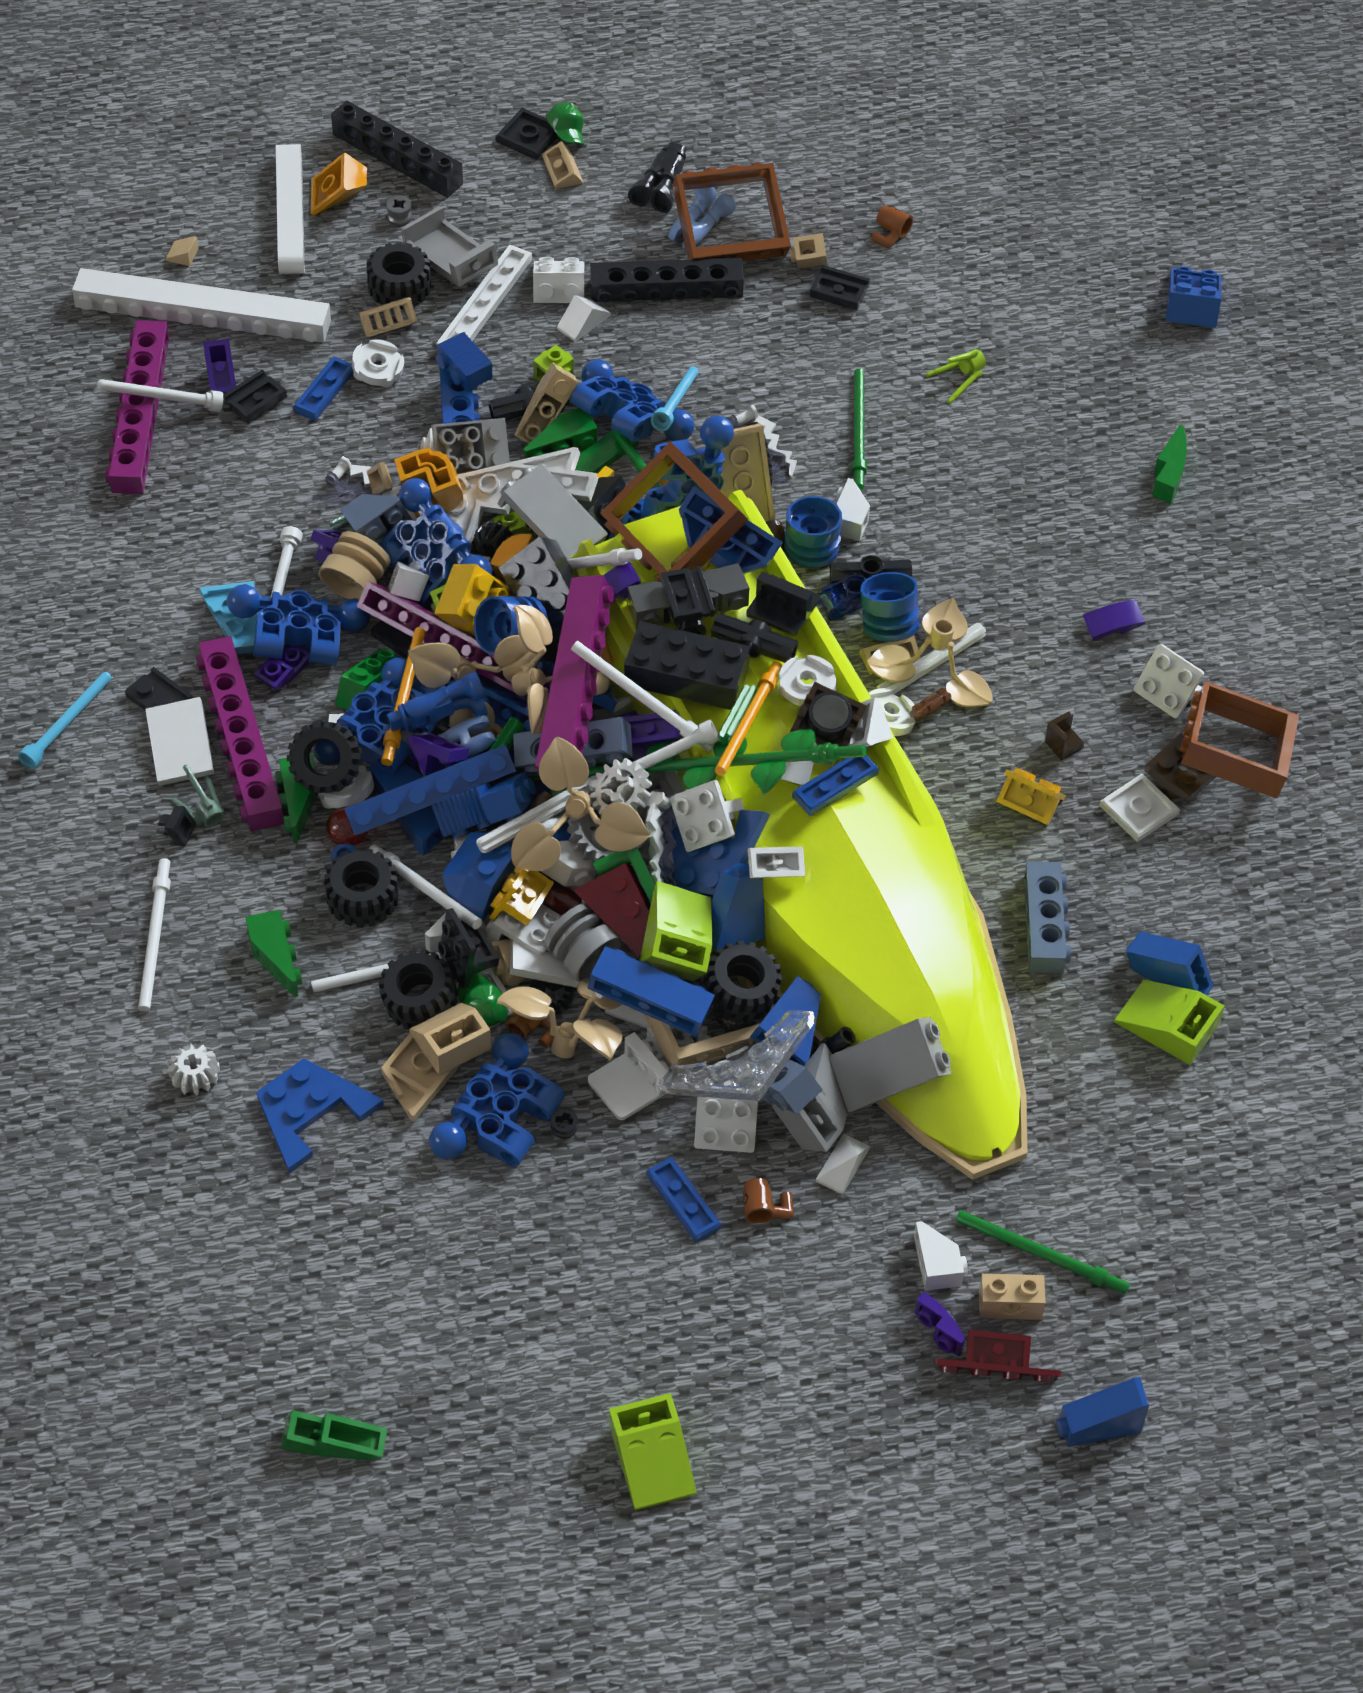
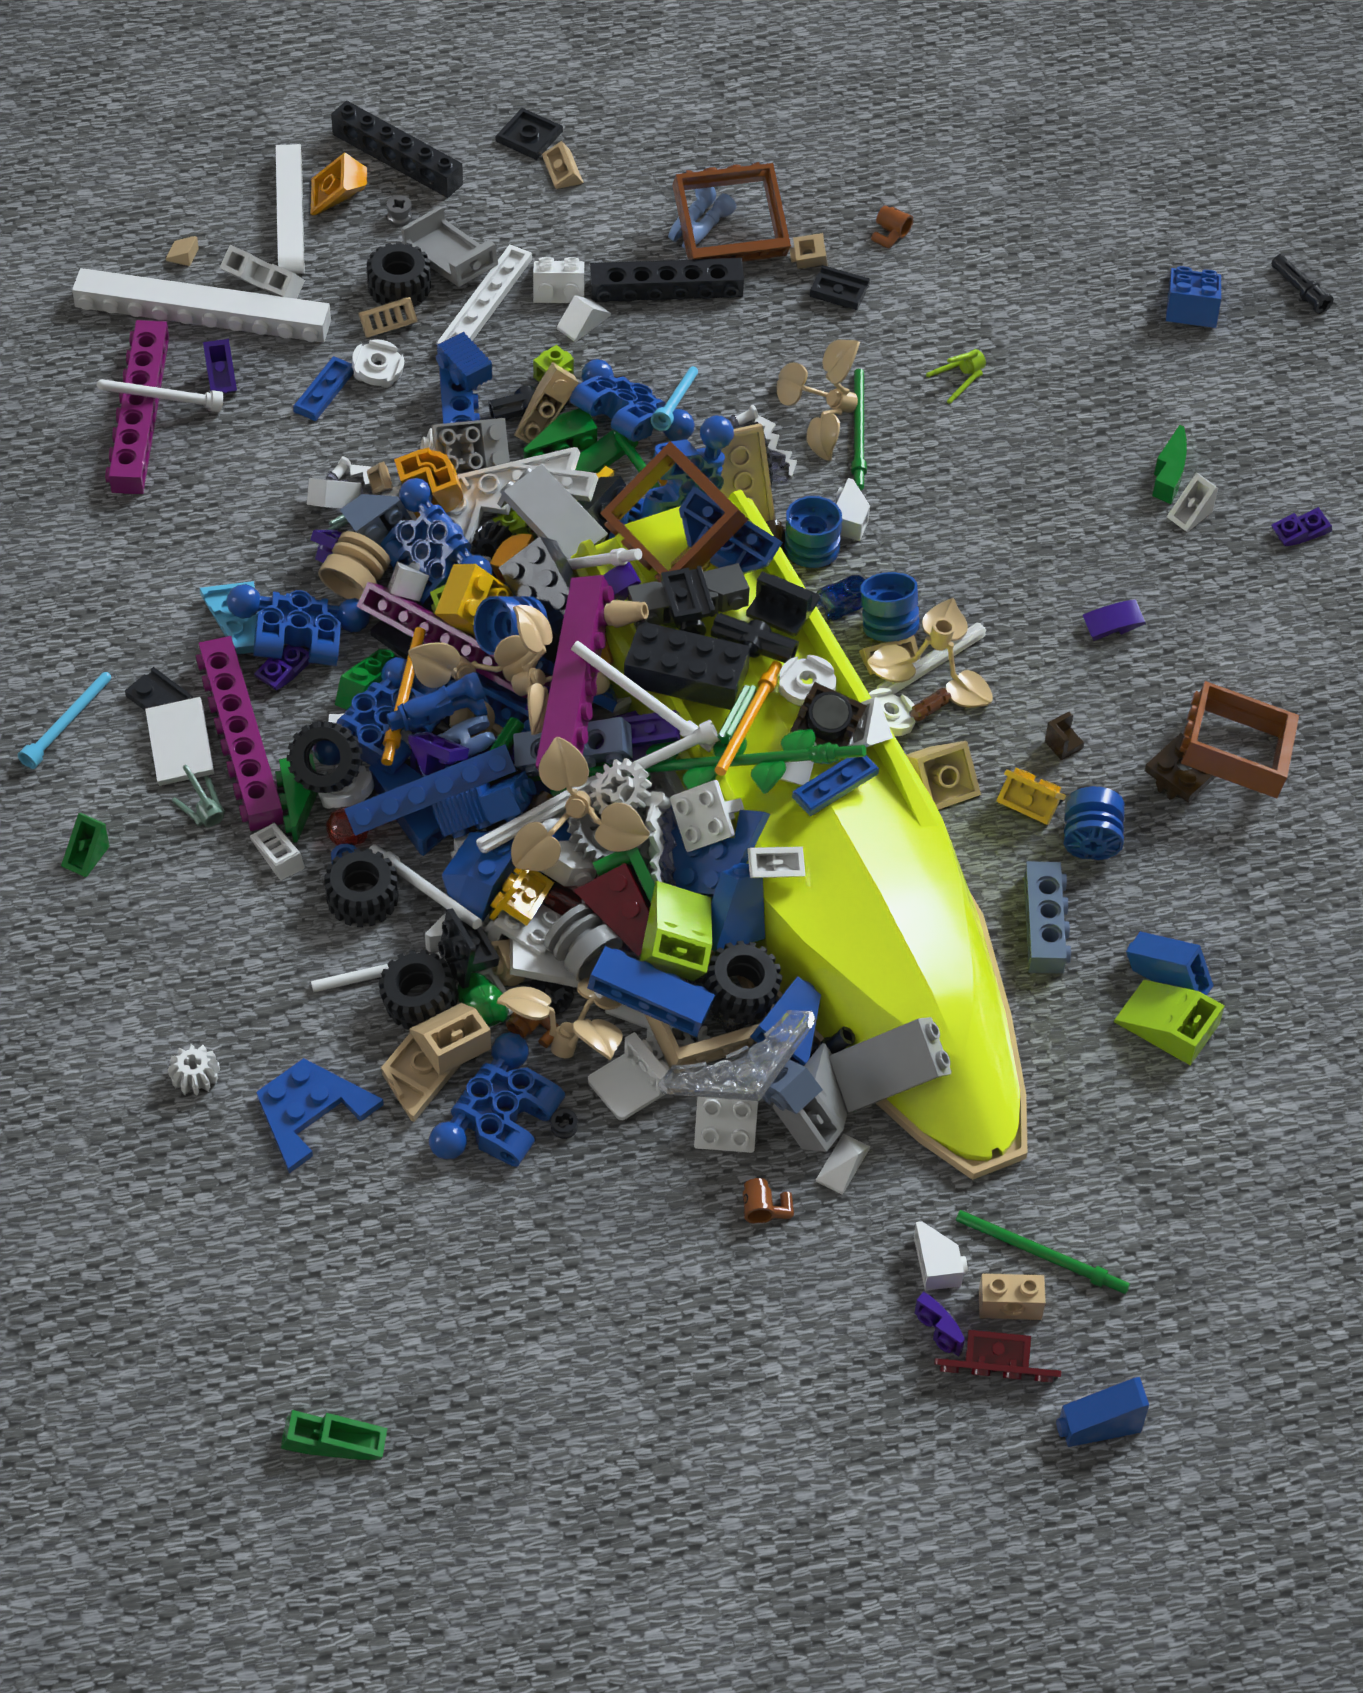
(86, 845): none -> green slope
(160, 887): white bar -> none
(178, 825): black tile -> none
(254, 396): black plate -> none
(261, 274): none -> white arch
(270, 947): green slope -> none
(284, 865): none -> white slope
(290, 540): white piece -> none
(332, 493): none -> white slope
(566, 122): green piece -> none
(622, 613): none -> tan cone
(652, 1451): lime slope -> none
(661, 176): black piece -> none
(683, 1199): blue tile -> none
(837, 361): none -> tan plant
(867, 567): black piece -> none
(946, 773): none -> tan slope
(1094, 823): none -> blue wheel
(1139, 807): white tile -> none
(1169, 681): white bracket -> none
(1194, 503): none -> white slope
(1296, 530): none -> dark purple slope
(1309, 290): none -> black pin

